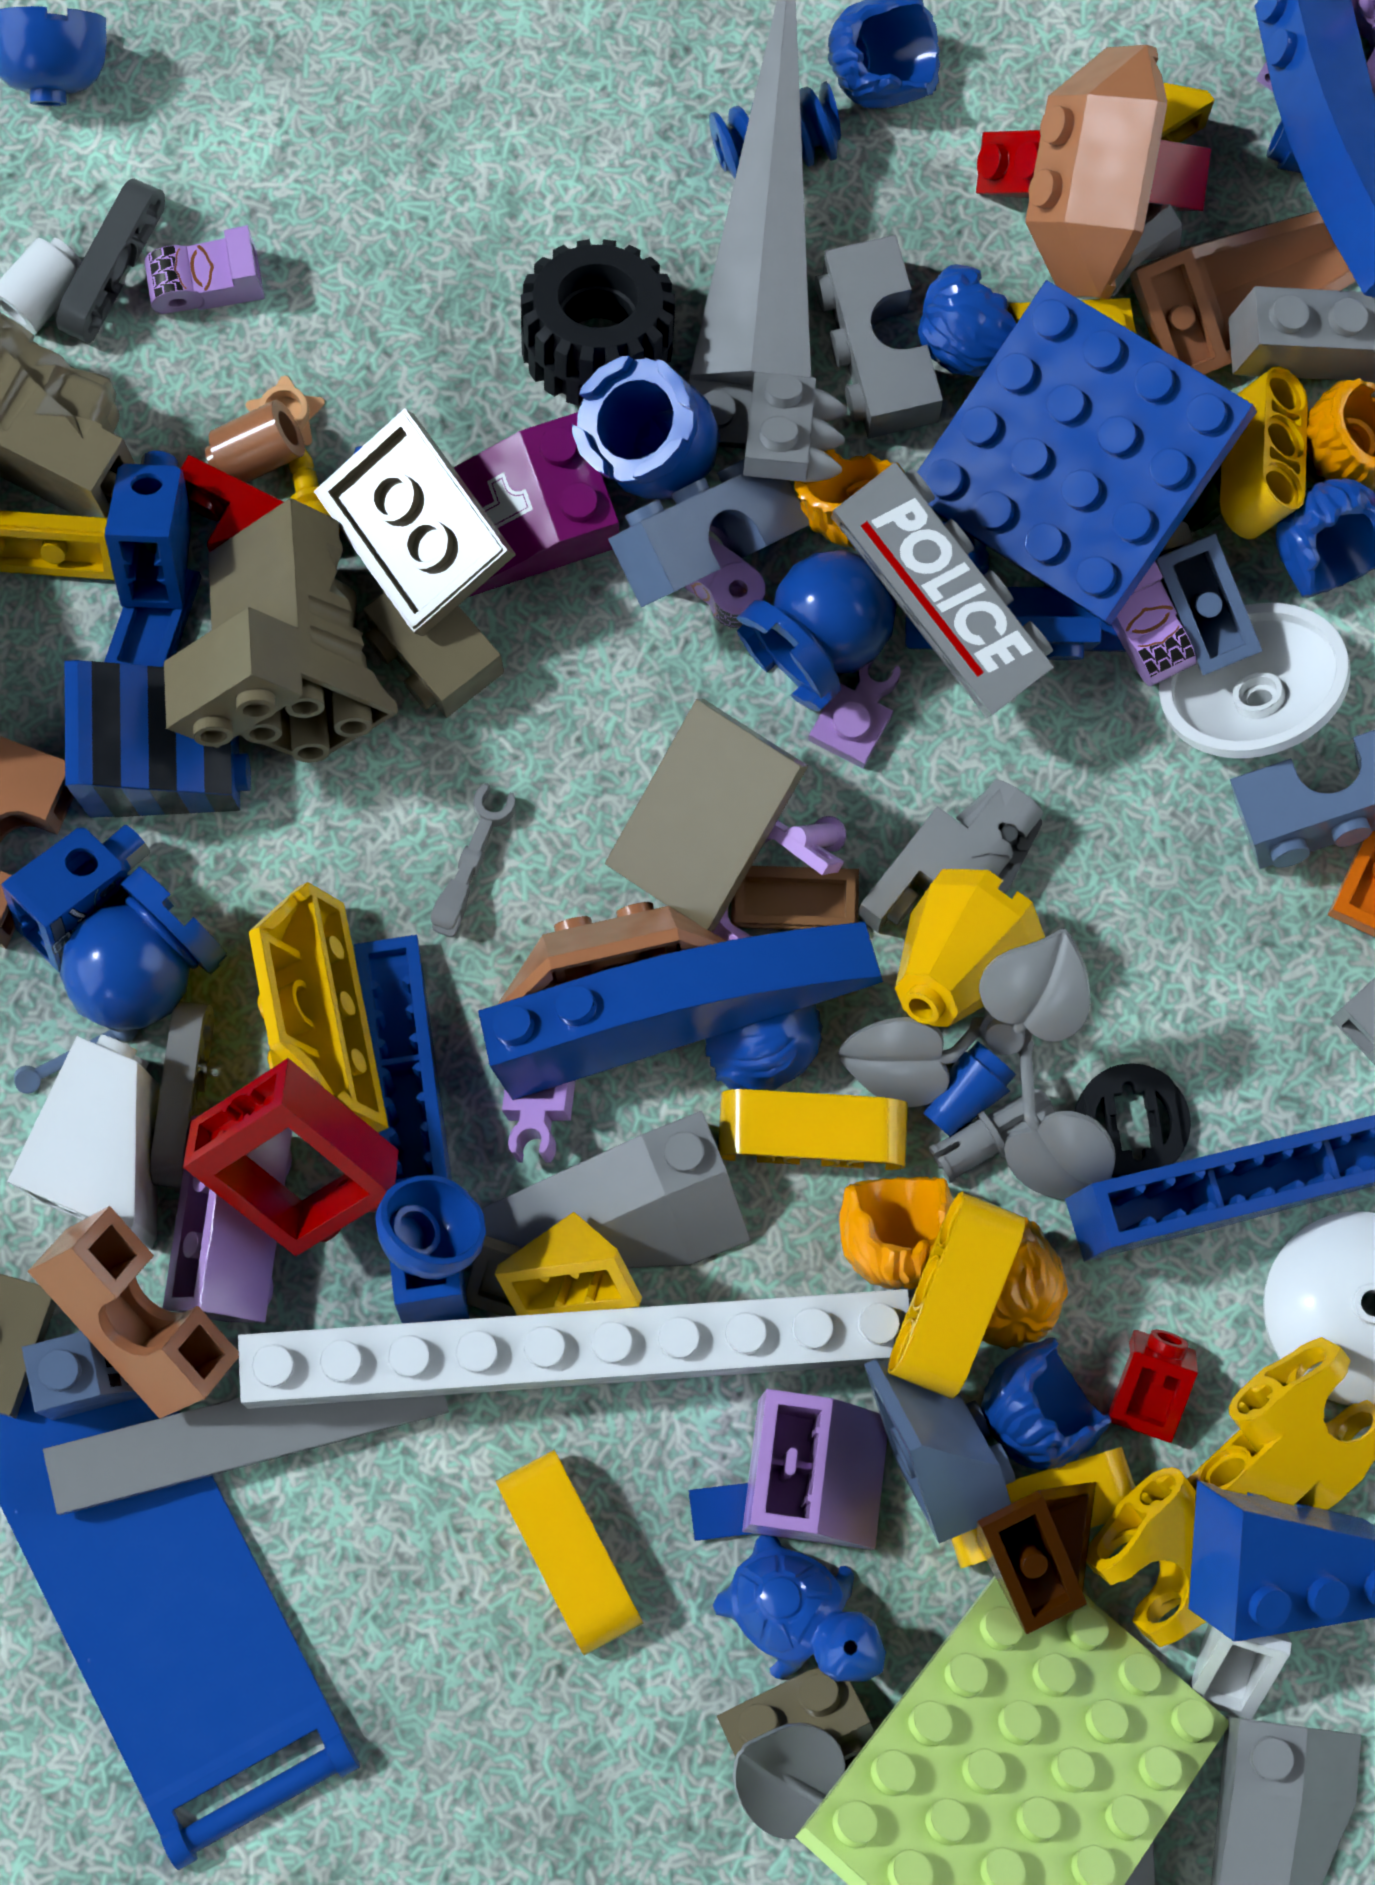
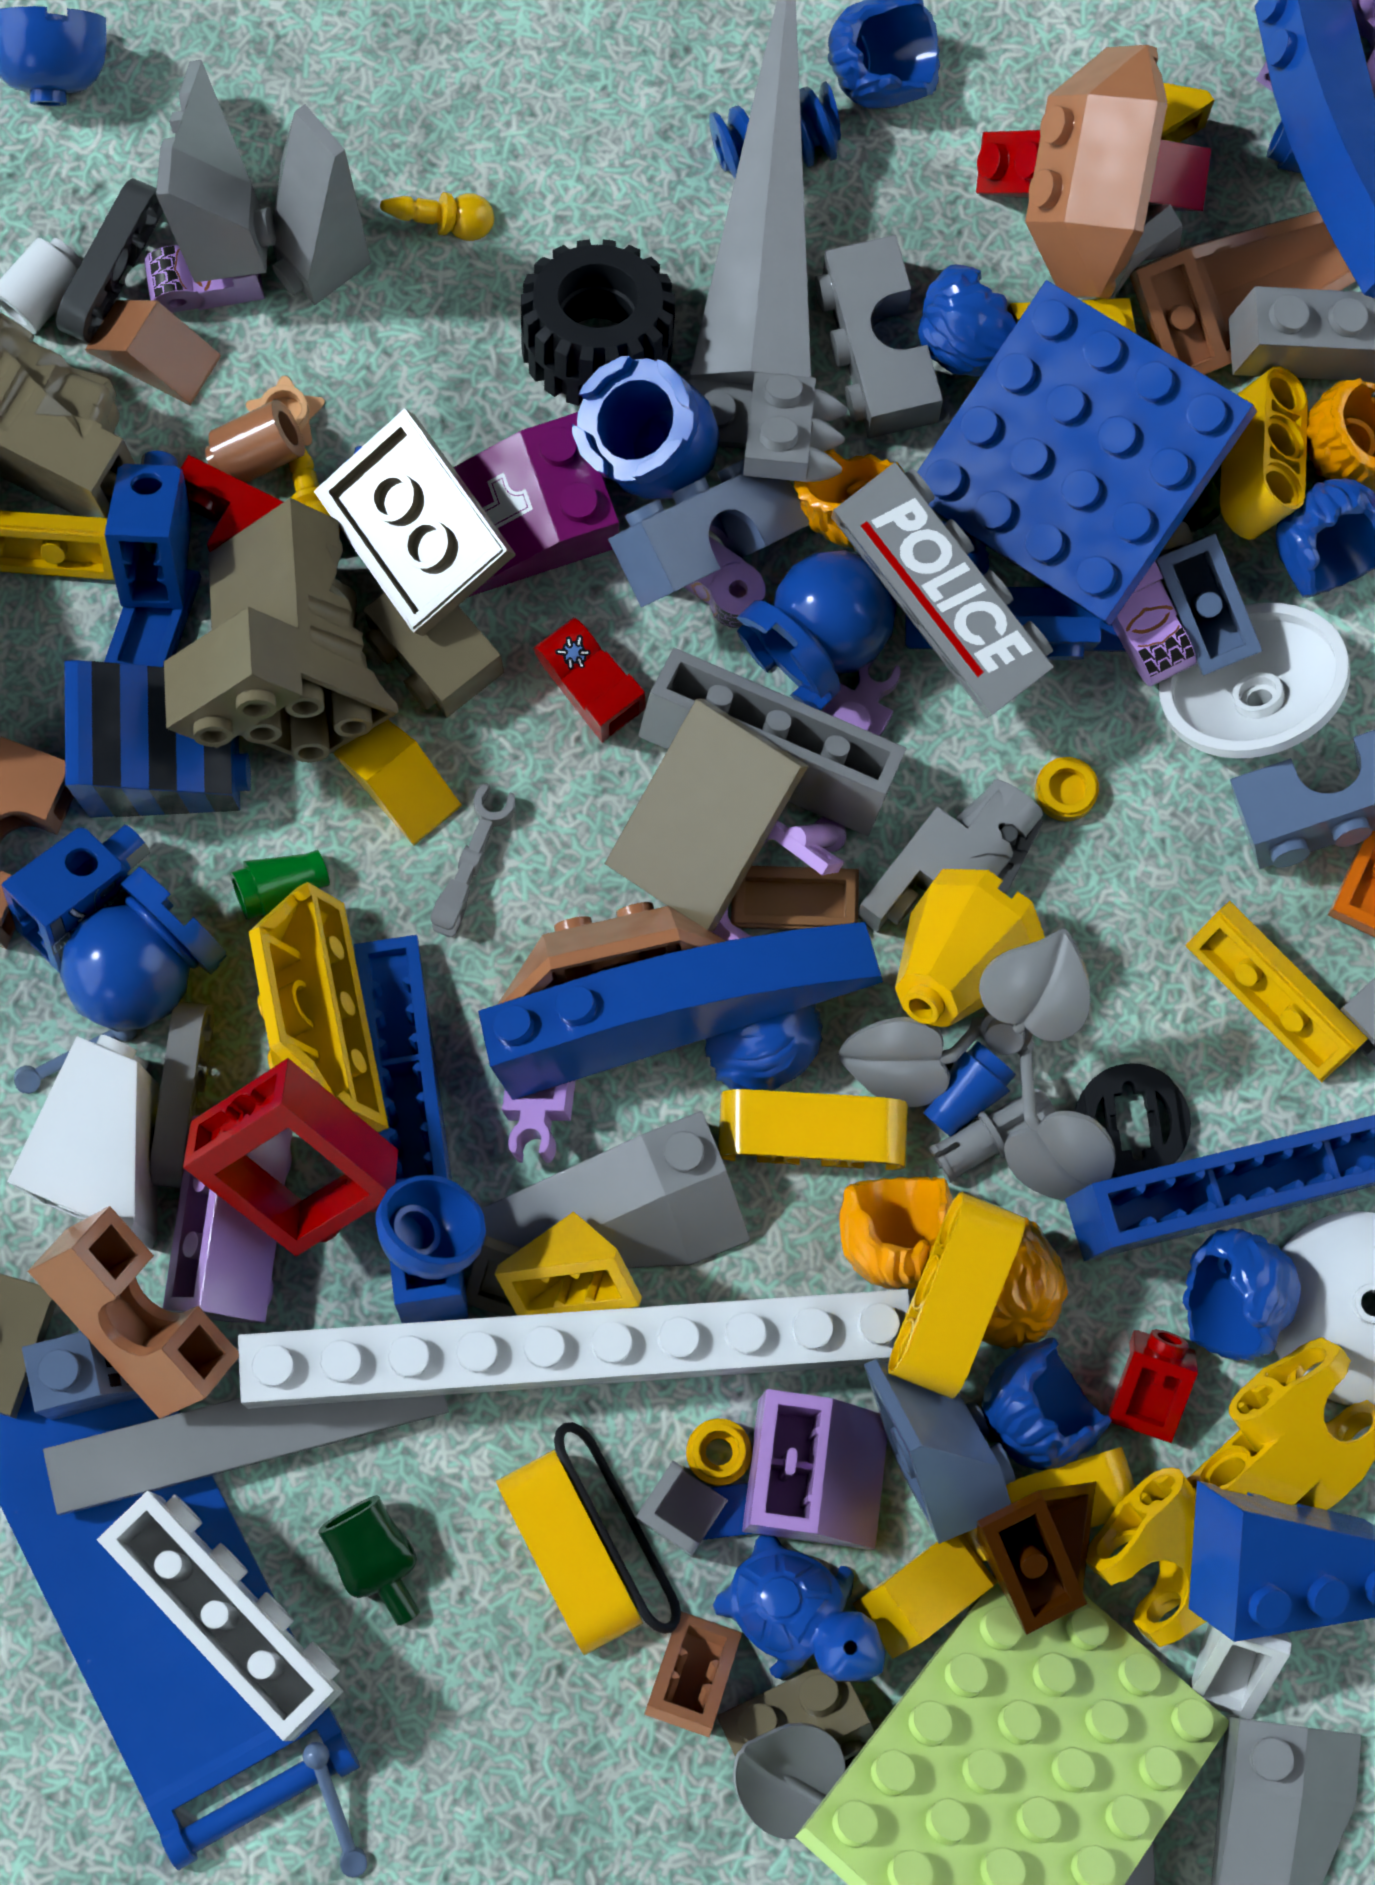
(154, 348): none -> nougat slope
(209, 190): none -> light grey wedge
(221, 1616): none -> white brick
(270, 880): none -> green cone
(316, 213): none -> light grey wedge
(353, 1859): none -> sand blue hinge
(372, 1556): none -> dark green piece
(399, 779): none -> yellow slope
(466, 216): none -> yellow bar
(590, 679): none -> red leg
(604, 1535): none -> black piece
(681, 1509): none -> light grey panel
(693, 1674): none -> nougat slope
(724, 1430): none -> yellow plate
(846, 764): none -> light grey brick
(925, 1594): none -> yellow slope
(1066, 789): none -> yellow tile
(1240, 1294): none -> blue hair
(1276, 991): none -> yellow tile

